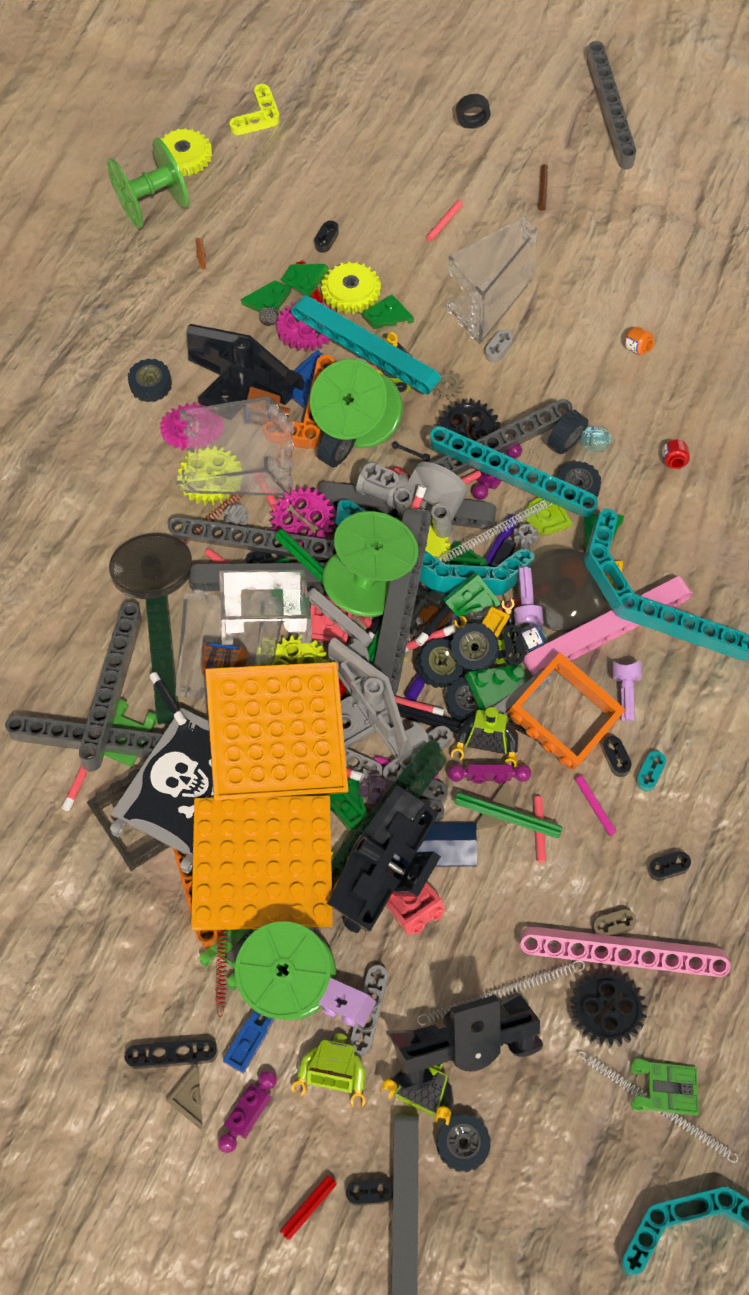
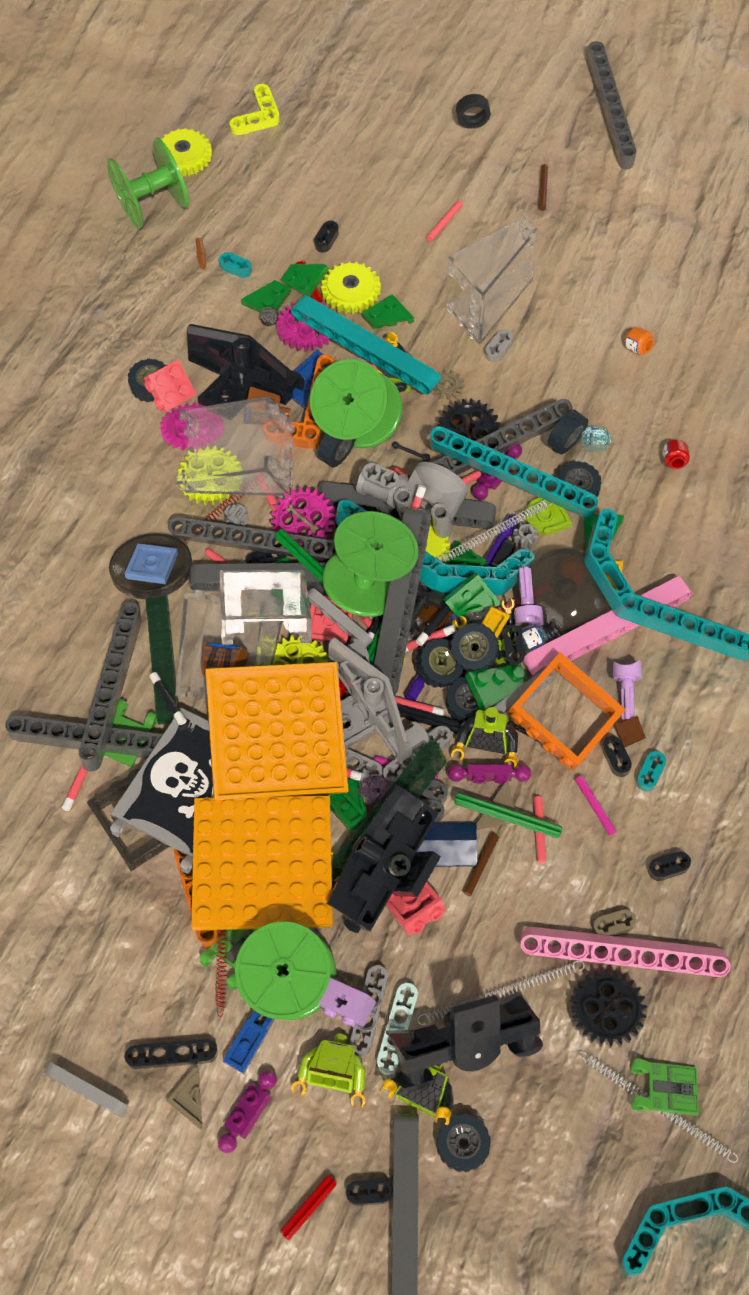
(85, 1089): none -> light grey beam
(151, 563): none -> medium blue tile
(169, 386): none -> coral plate
(234, 266): none -> teal beam
(393, 1025): none -> light aqua beam
(406, 863): none -> pearl dark grey bush
(479, 868): none -> reddish brown bar
(552, 631): none -> black bush
(630, 731): none -> reddish brown sticker

